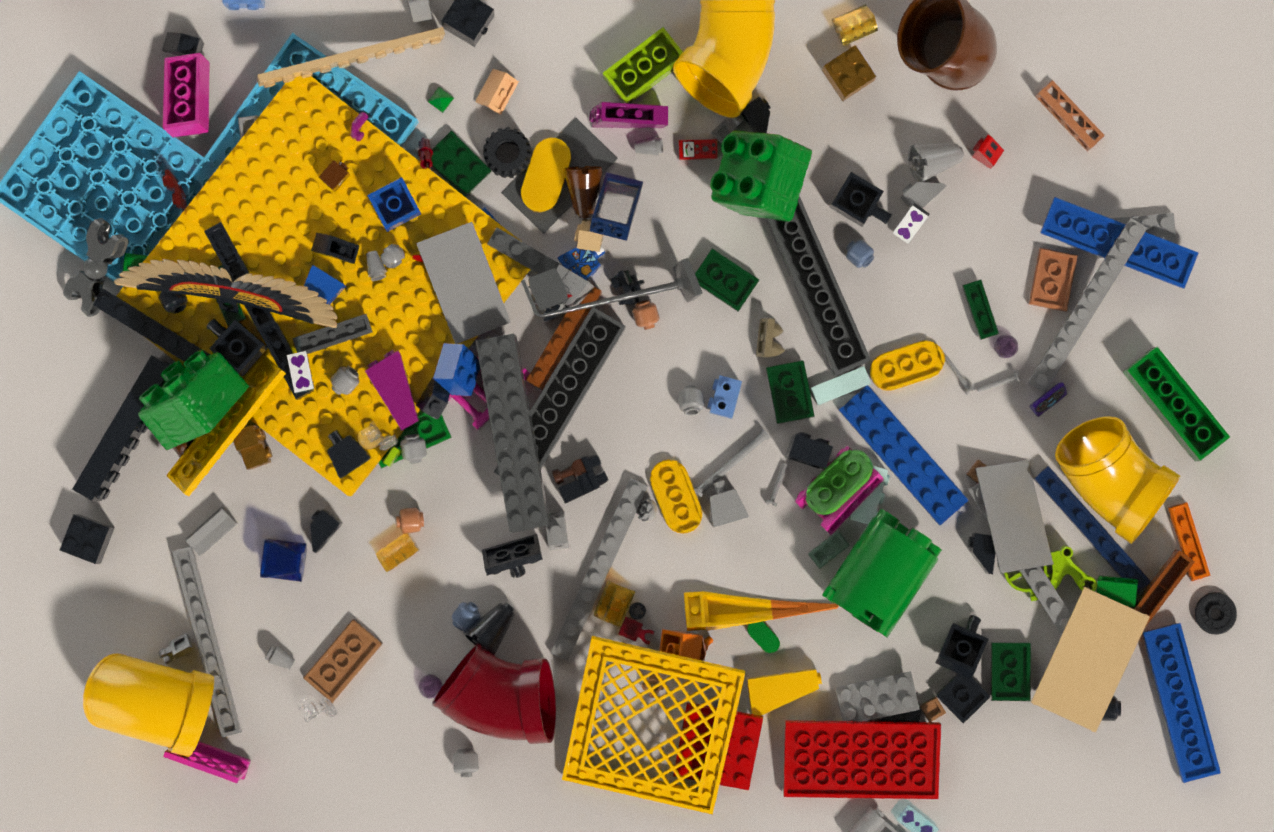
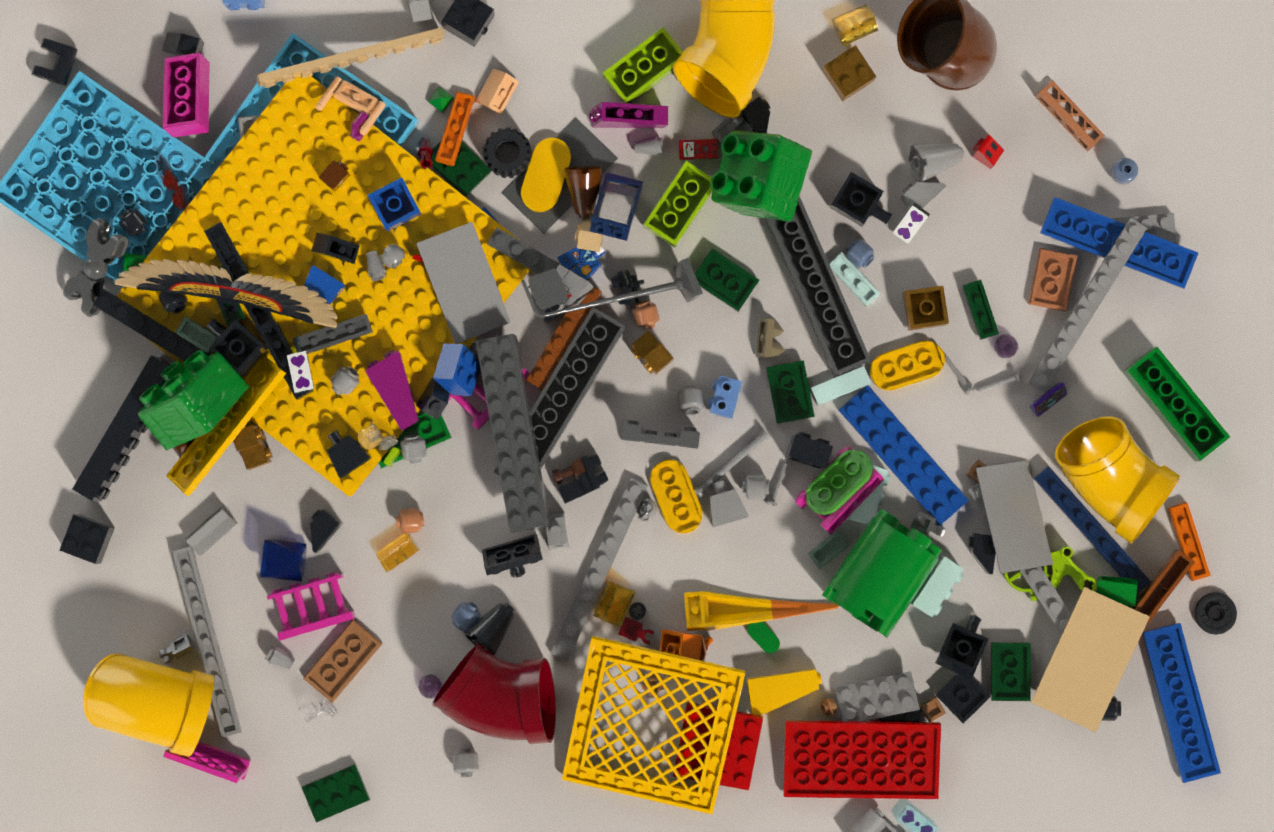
(63, 63): none -> black connector
(133, 222): none -> black head
(196, 334): none -> sand green plate
(306, 624): none -> dark pink fence
(335, 793): none -> dark green plate
(355, 99): none -> light nougat plate
(455, 129): none -> orange tile
(633, 432): none -> dark grey piece
(652, 353): none -> pearl gold brick
(679, 204): none -> lime brick
(756, 486): none -> light grey head
(828, 707): none -> medium nougat plate
(853, 279): none -> light aqua tile
(925, 308): none -> pearl gold brick
(925, 523): none -> flat silver plate
(937, 587): none -> light aqua brick
(1121, 176): none -> sand blue head

